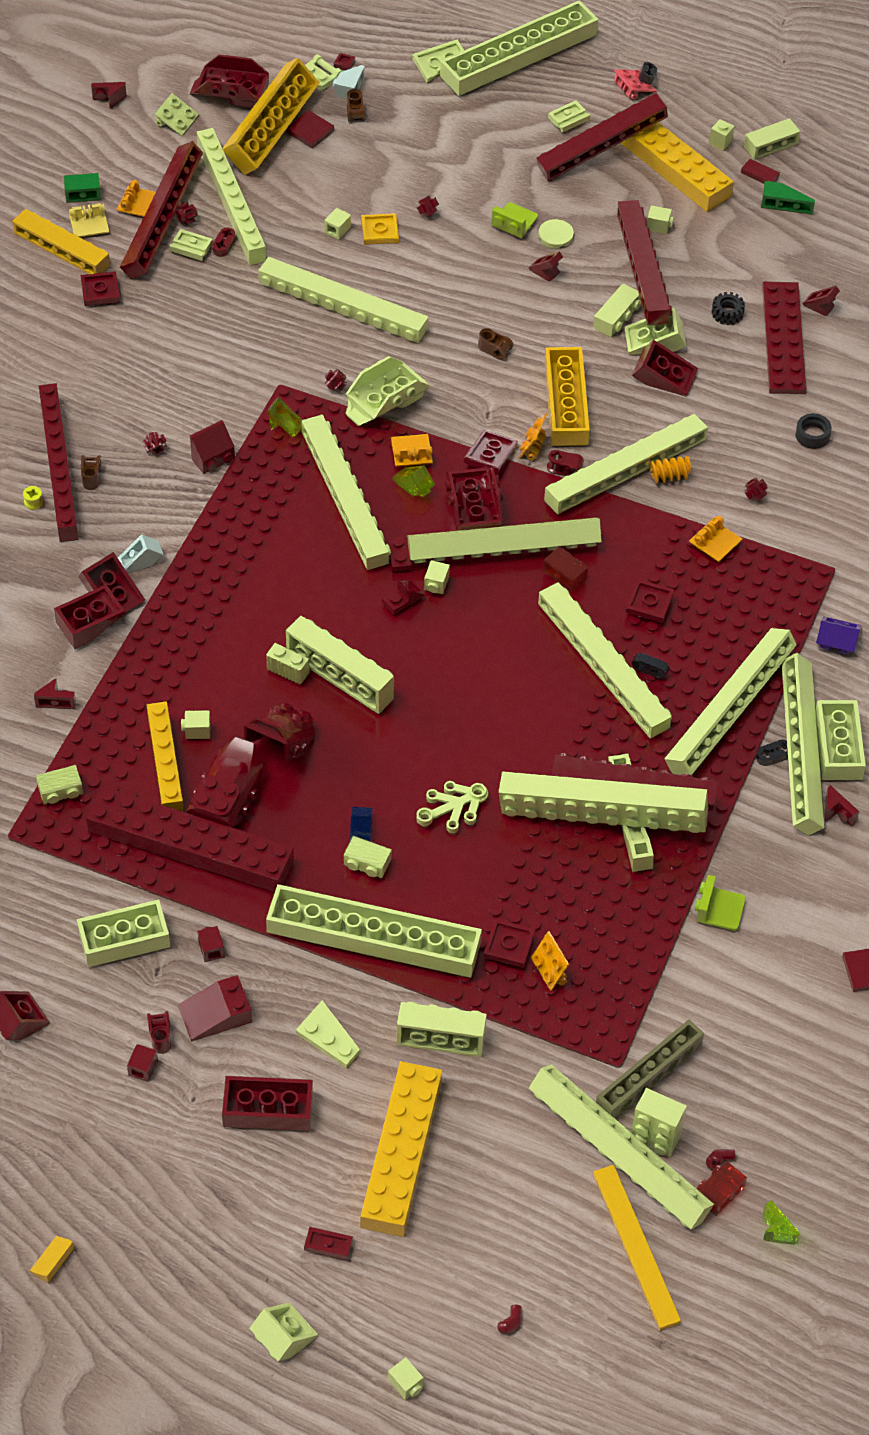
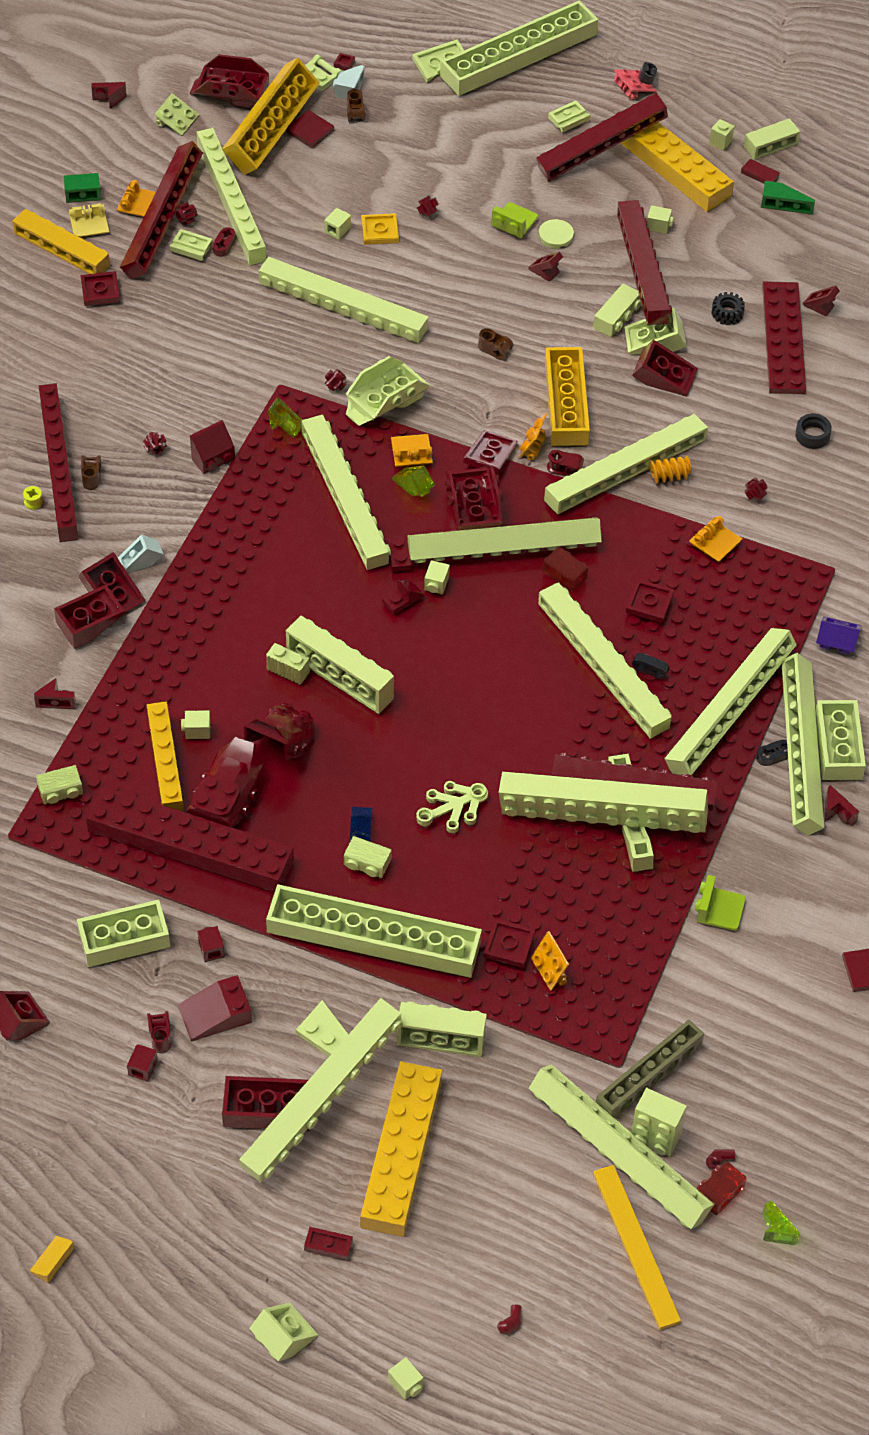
(320, 1090): none -> yellowish green brick

